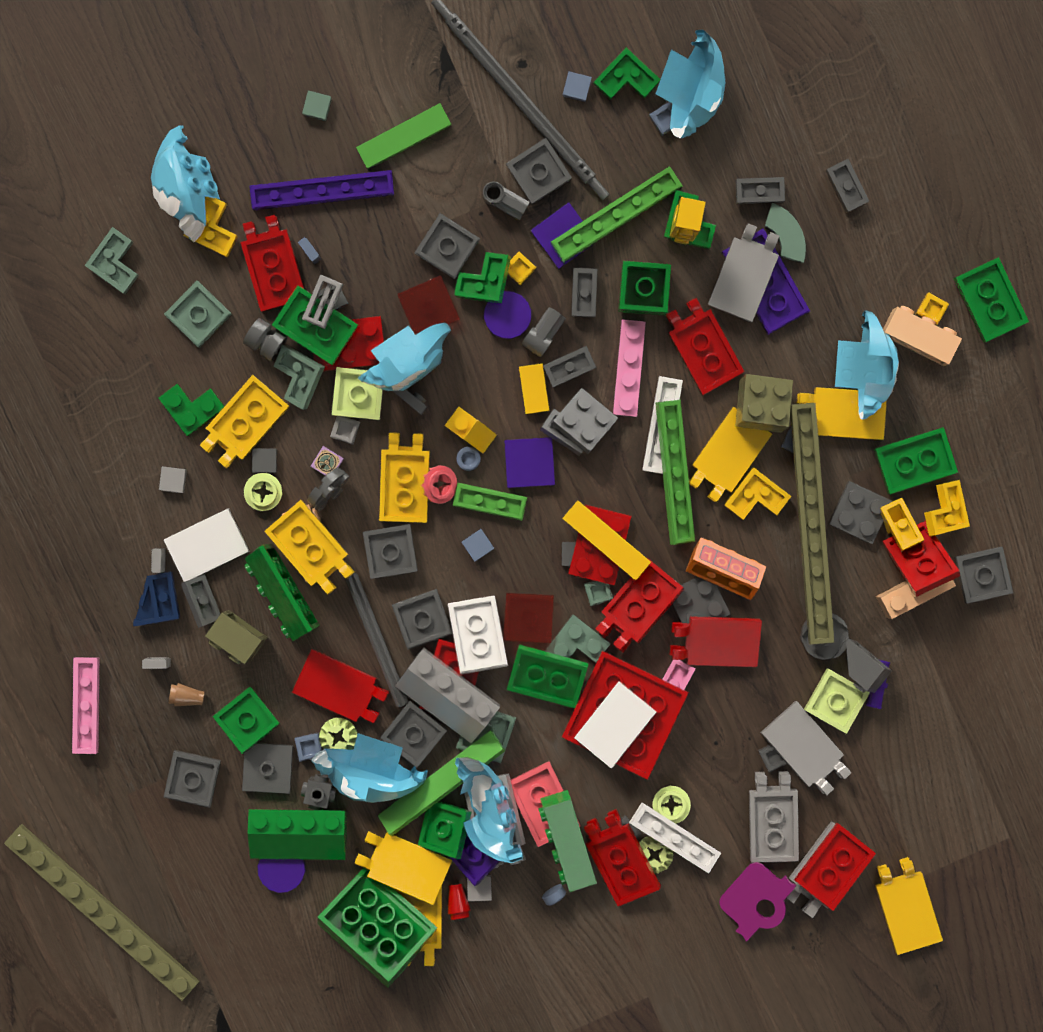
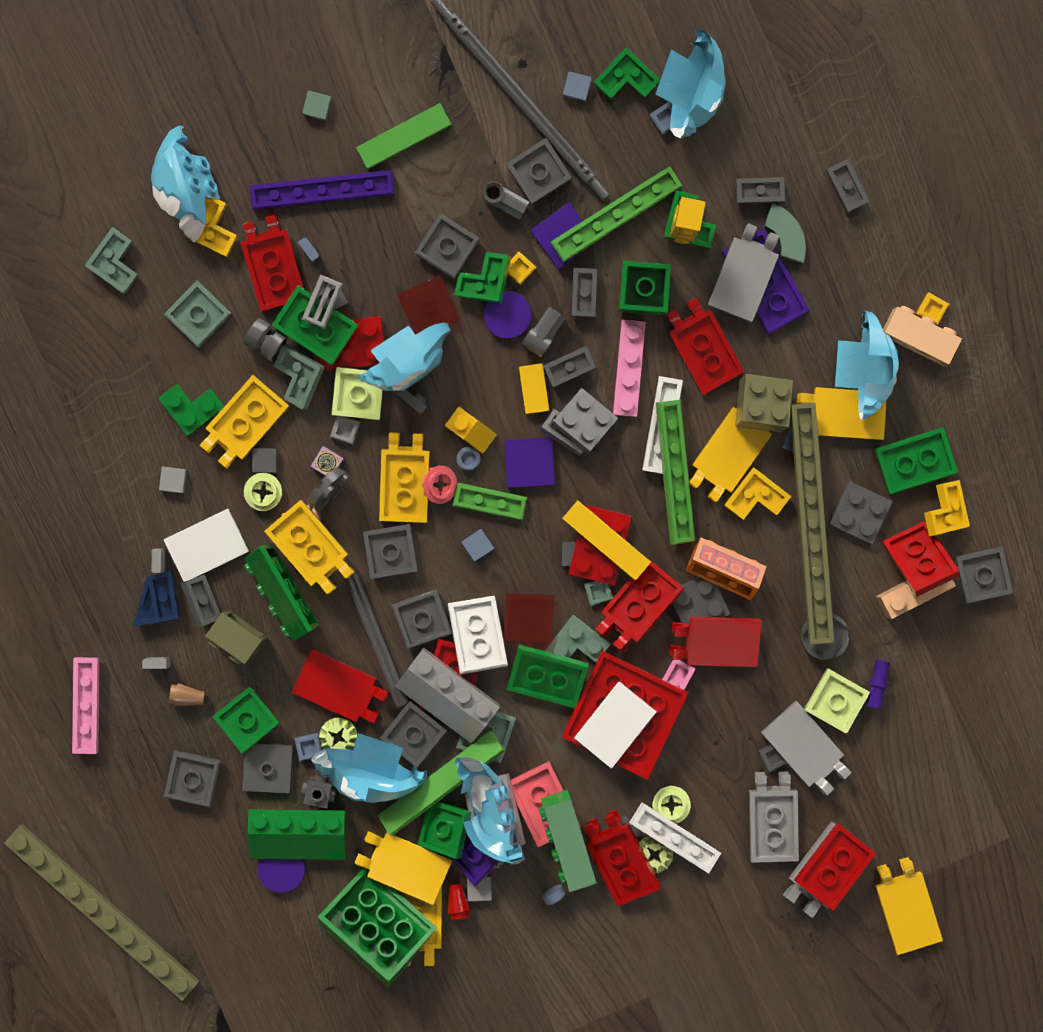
(747, 890): magenta piece -> none
(865, 668): dark grey slope -> none
(901, 524): yellow slope -> none
(991, 300): green plate -> none

